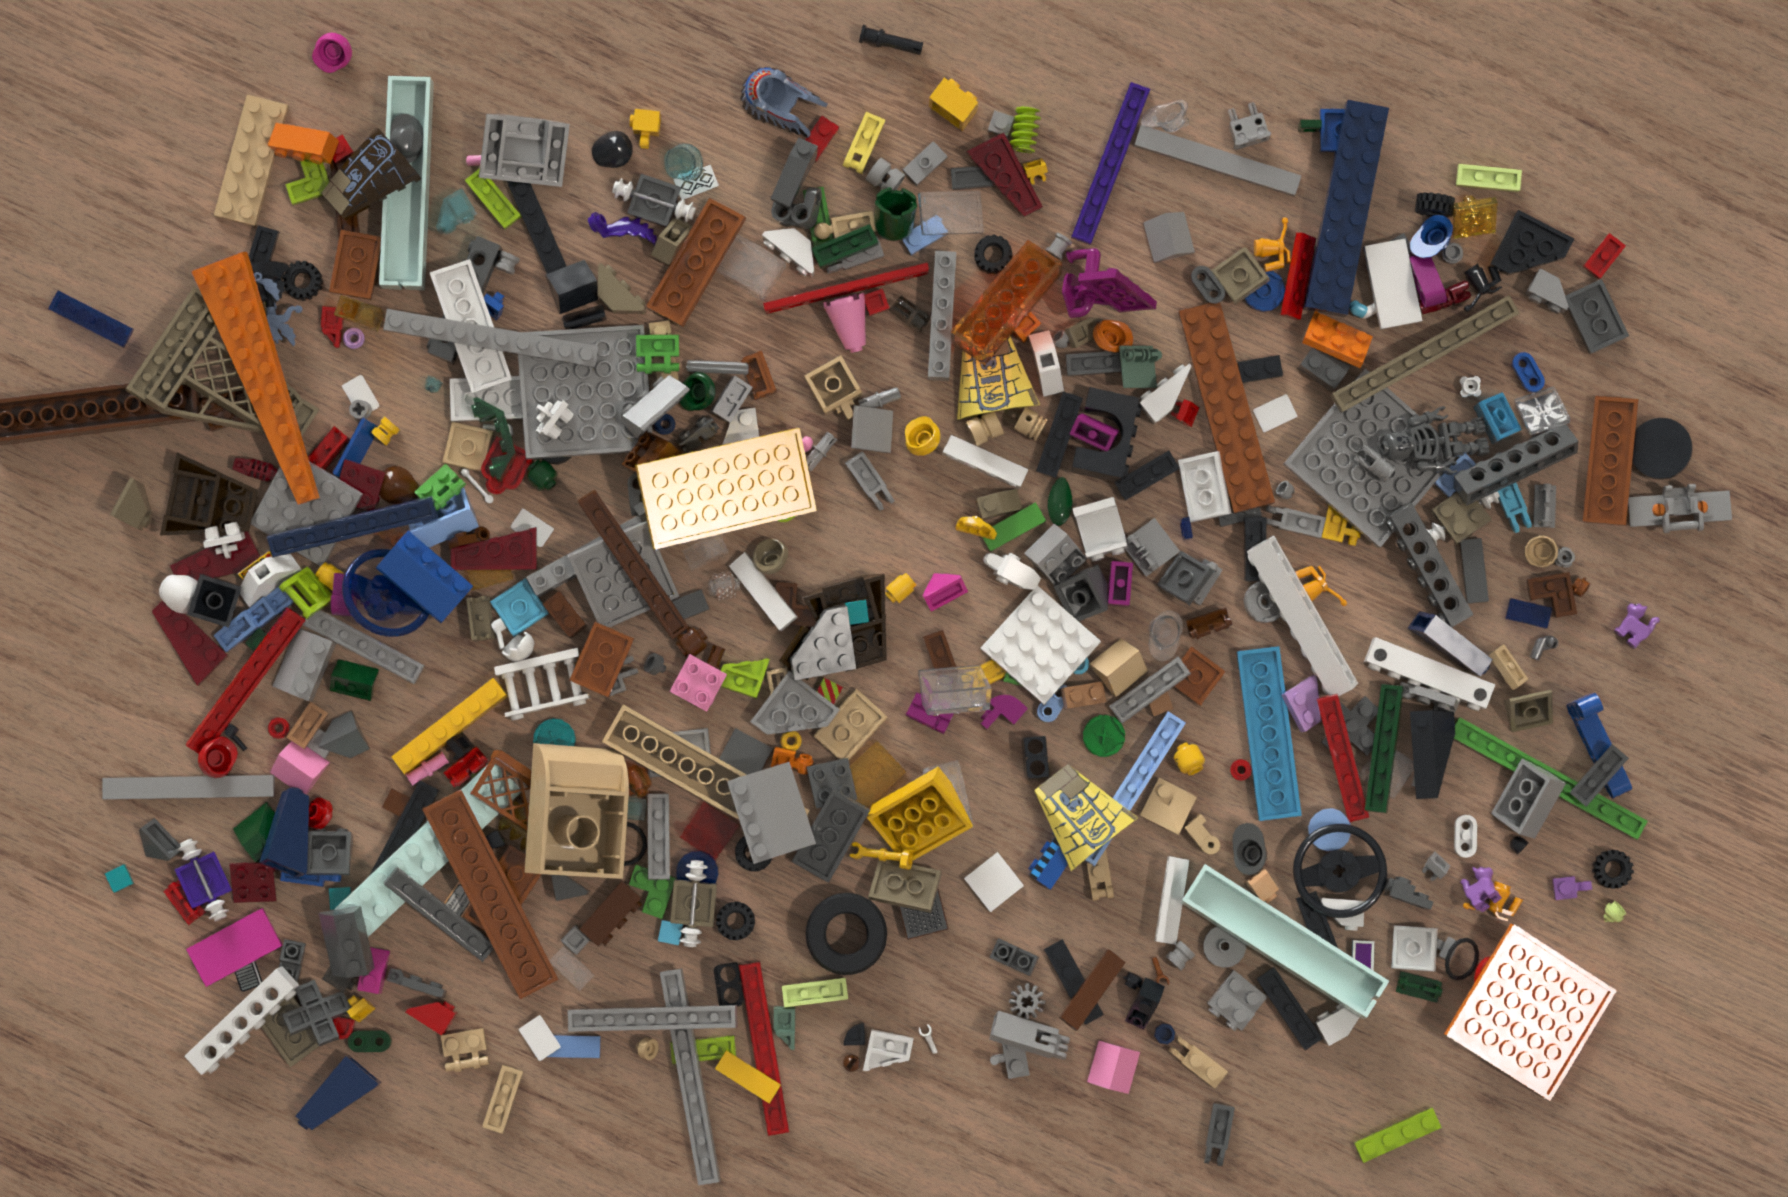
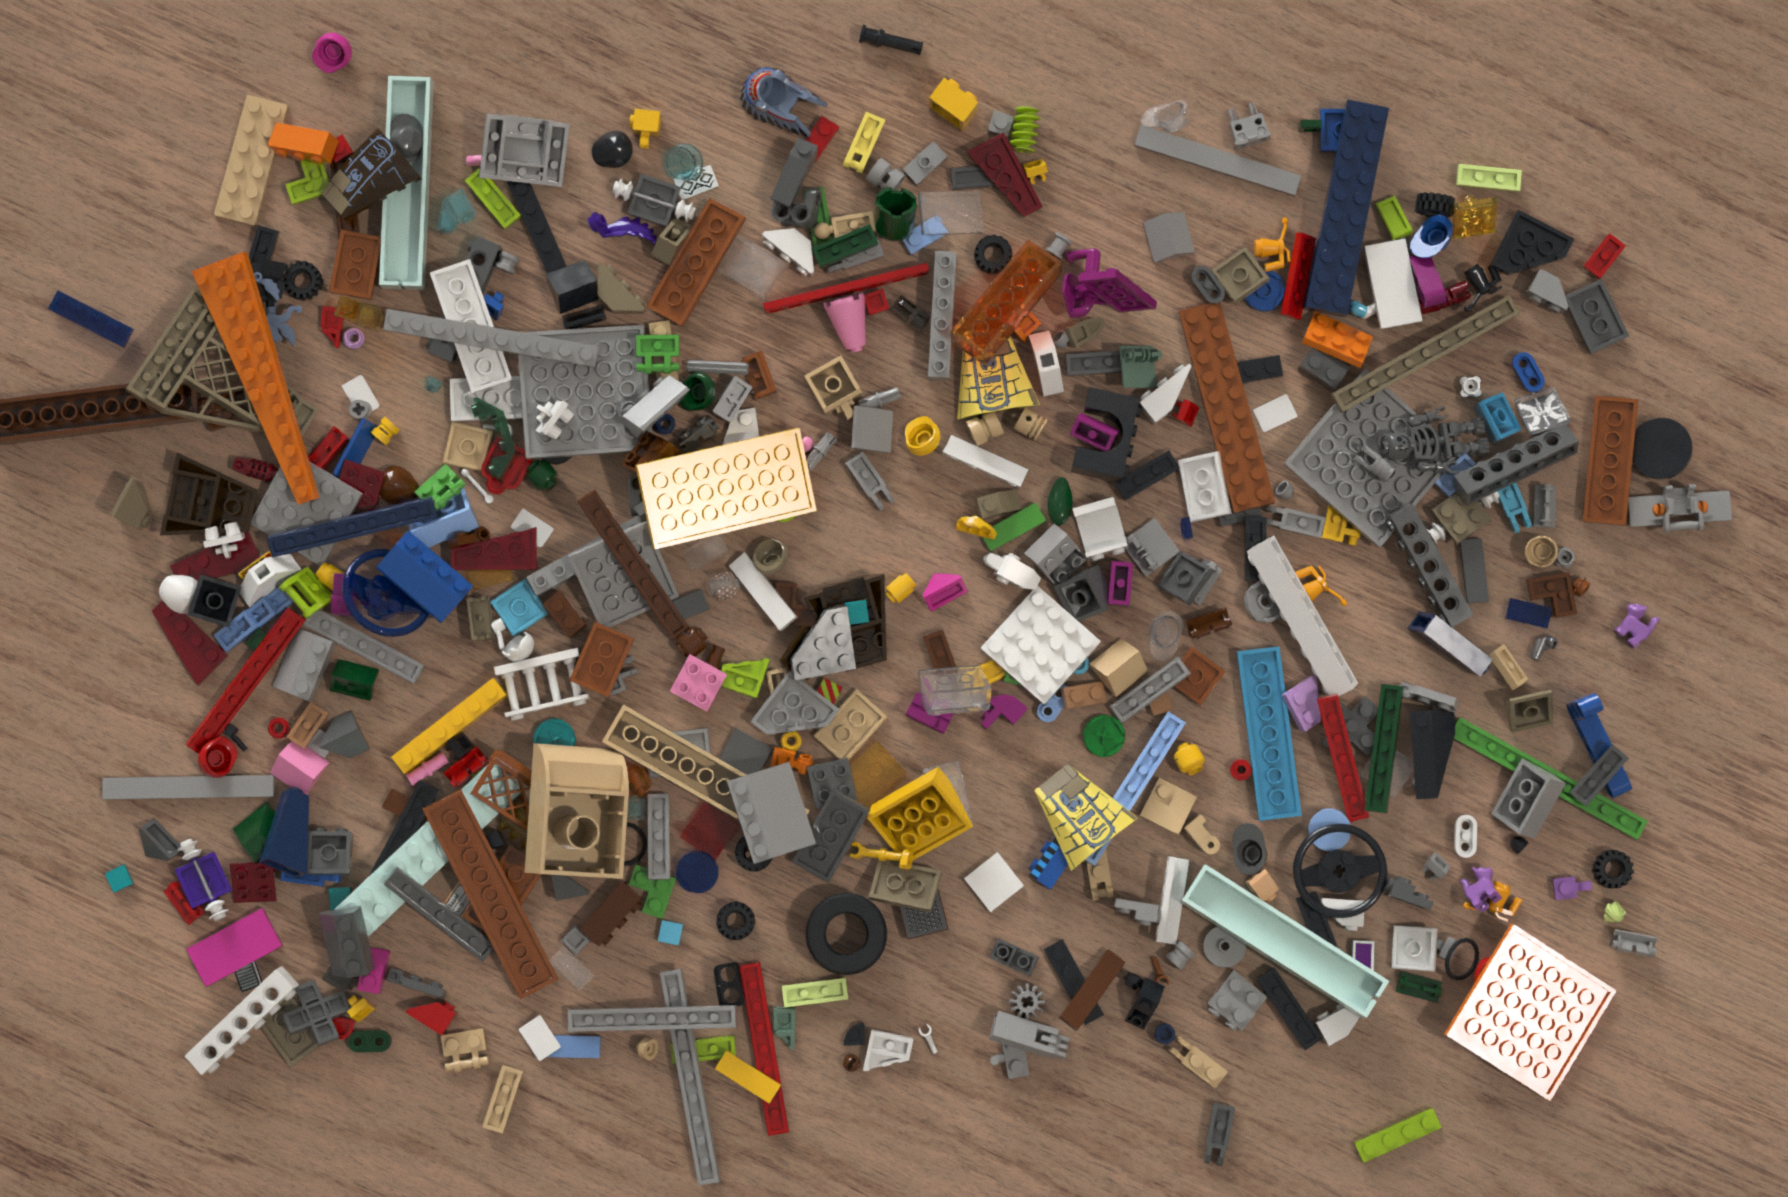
(292, 957): dark grey slope -> none
(320, 813): red plate -> none
(341, 1088): dark blue slope -> none
(654, 664): dark grey tile -> none
(693, 903): dark tan plate -> none
(1033, 757): black piece -> none
(1059, 435): black plate -> none
(1110, 163): dark purple tile -> none
(1111, 335): orange hat -> none
(1113, 1067): bright pink slope -> none
(1143, 912): none -> light grey plate
(1394, 218): none -> lime tile
(1428, 673): white piece -> none
(1452, 253): light grey plate -> none
(1629, 941): none -> light grey hinge

